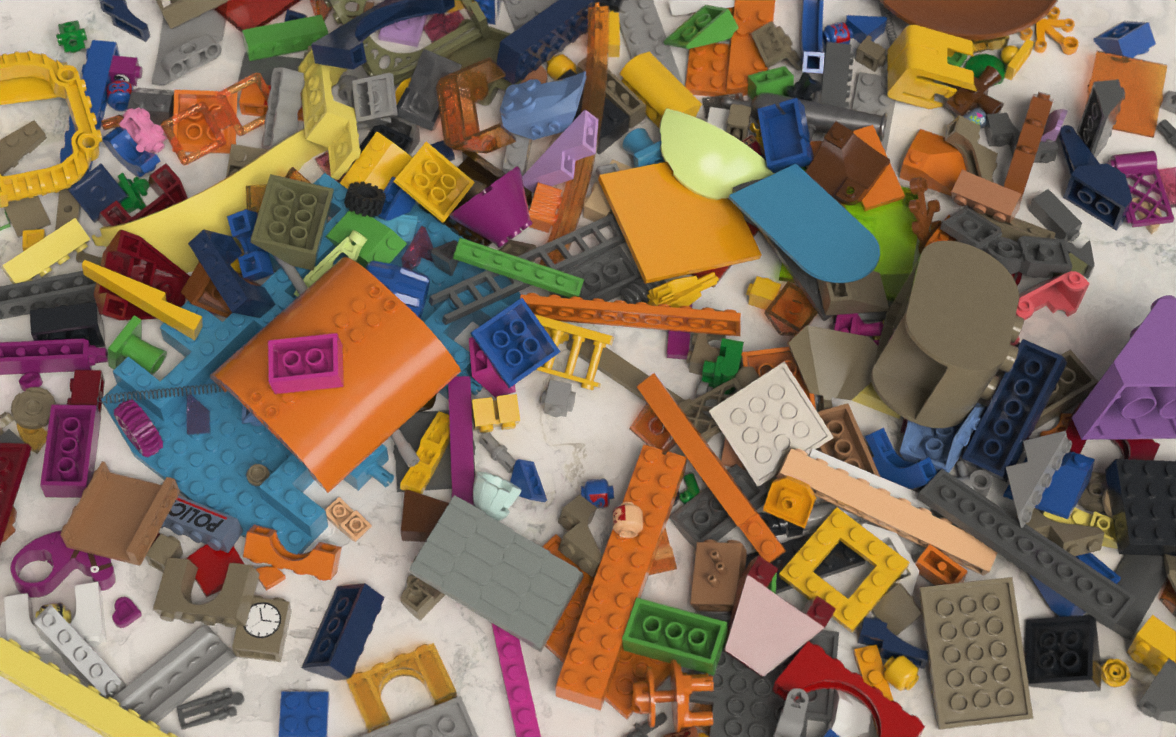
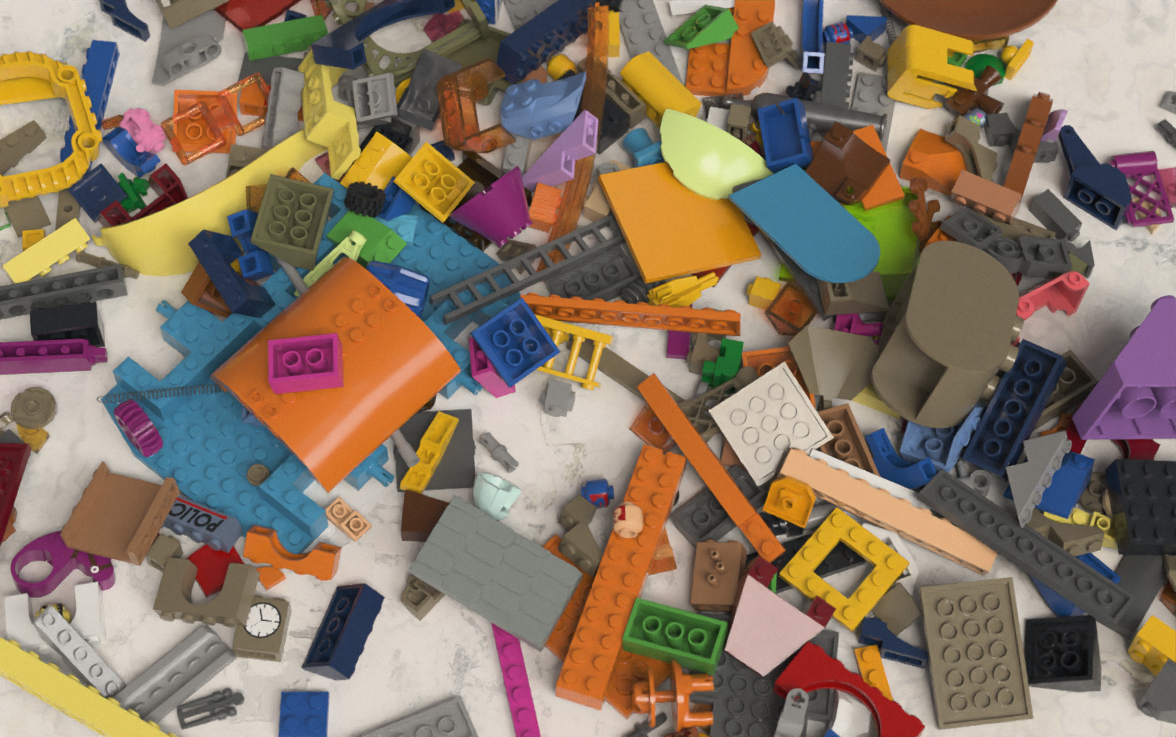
(29, 380): magenta tile -> none
(70, 450): magenta brick -> none
(71, 36): green brick -> none
(86, 388): dark red brick -> none
(119, 94): blue head -> none
(125, 69): magenta brick -> none
(125, 612): magenta tile -> none
(130, 344): bright green plant -> none
(140, 261): dark red wedge -> none
(146, 298): yellow slope -> none
(155, 101): flat silver slope -> none
(197, 417): clear purple slope -> none
(404, 32): lavender tile -> none
(419, 248): clear pink slope -> none
(420, 664): clear yellow arch -> none
(443, 257): dark grey slope -> none
(461, 438): magenta tile -> none
(495, 413): yellow piece -> none
(517, 268): bright green tile -> none
(527, 479): blue slope -> none
(692, 489): green arm -> none
(770, 81): bright green brick -> none
(901, 673): yellow head -> none
(939, 568): orange brick -> none
(1068, 44): light orange plant -> none
(1100, 114): dark grey slope -> none
(1119, 668): yellow plate -> none
(1127, 39): blue slope -> none
(1142, 86): clear orange piece -> none

